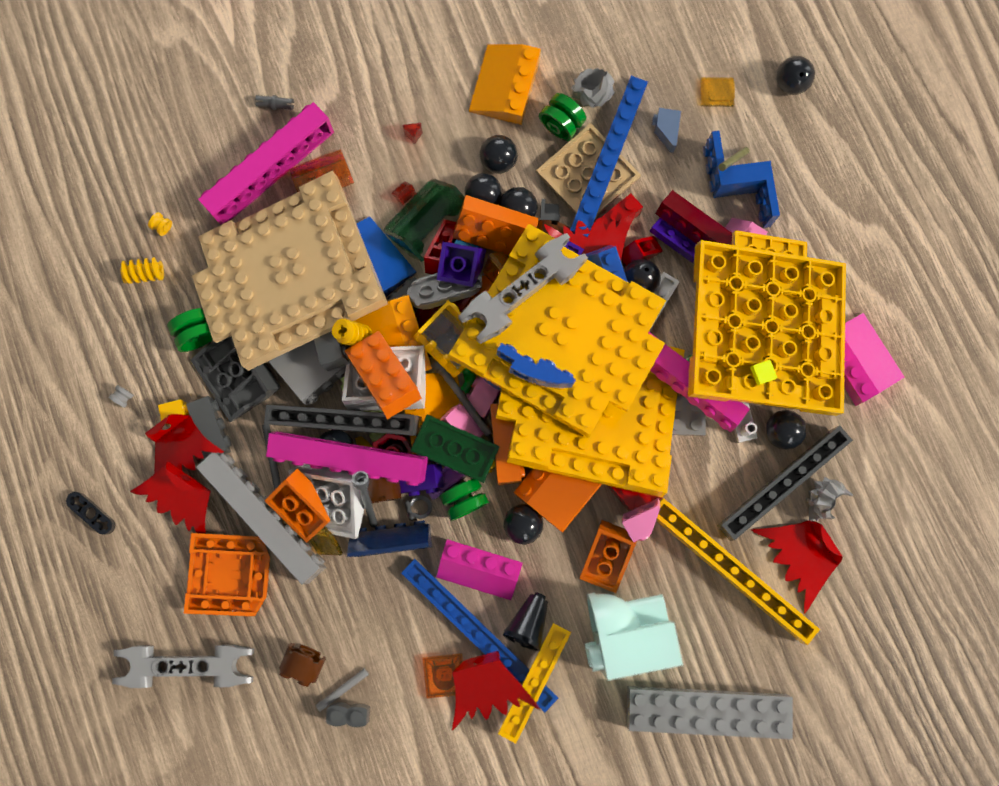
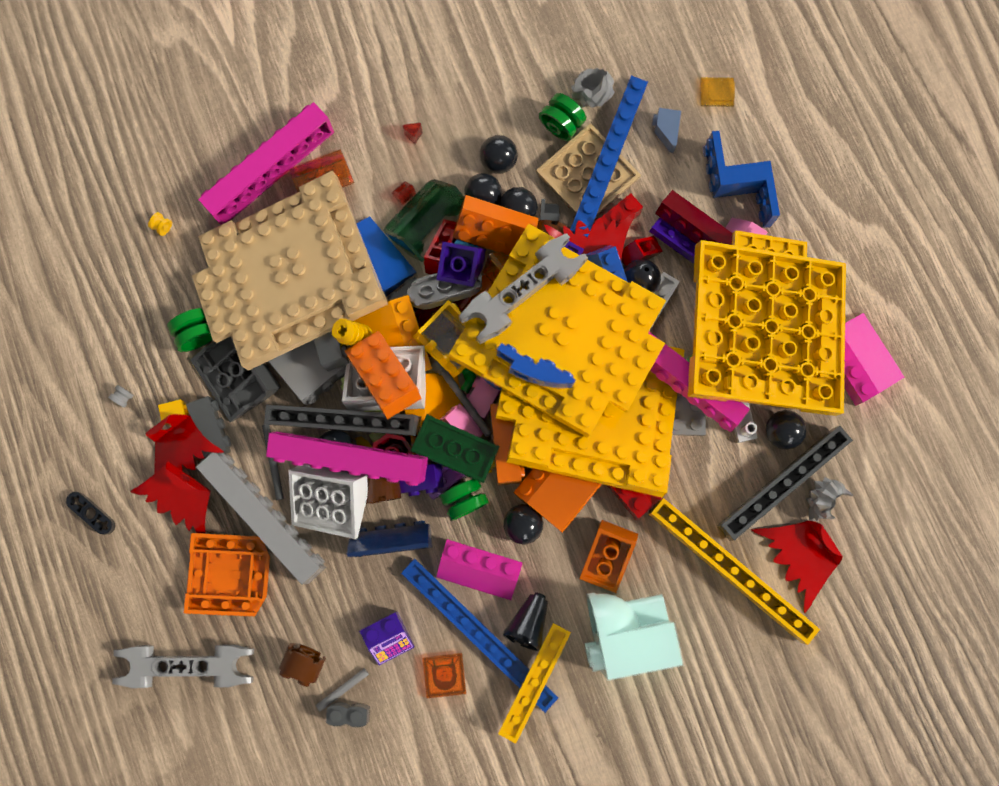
(142, 272): yellow piece -> none
(274, 102): dark grey pin -> none
(299, 505): orange slope -> none
(325, 543): clear yellow piece -> none
(361, 481): dark grey piece -> none
(387, 638): none -> dark purple slope
(411, 515): dark grey piece -> none
(486, 685): red piece -> none
(505, 81): light orange slope -> none
(641, 520): bright pink slope -> none
(709, 712): light grey brick -> none
(733, 159): olive bar -> none
(763, 372): neon yellow tile -> none
(795, 75): black piece -> none

